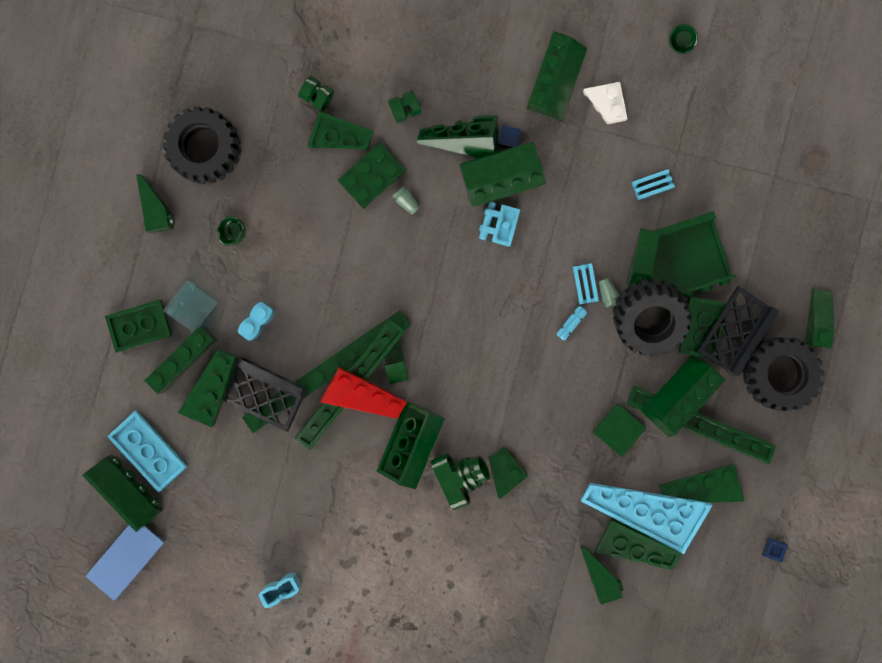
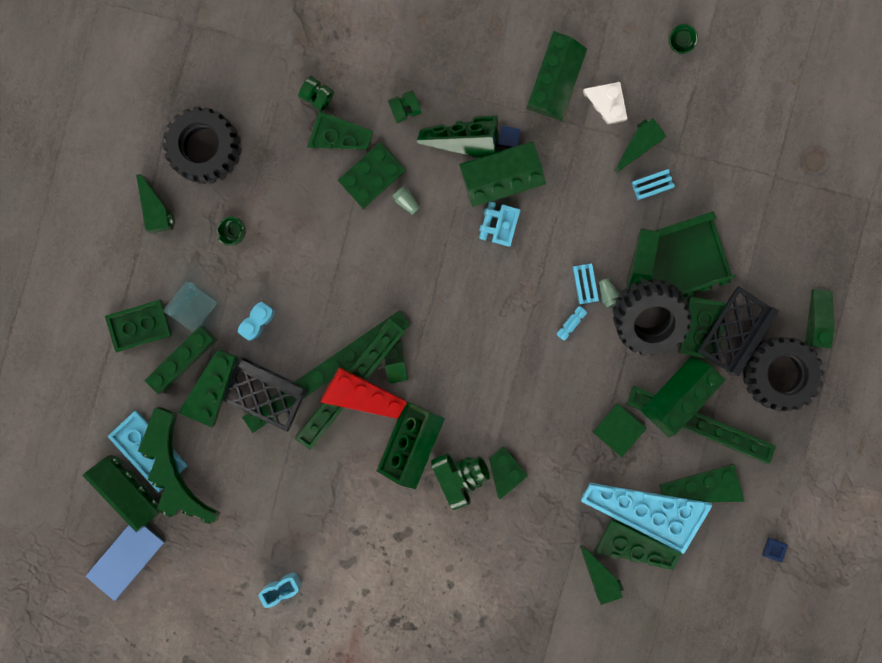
(164, 473): none -> dark green arch
(643, 139): none -> dark green slope

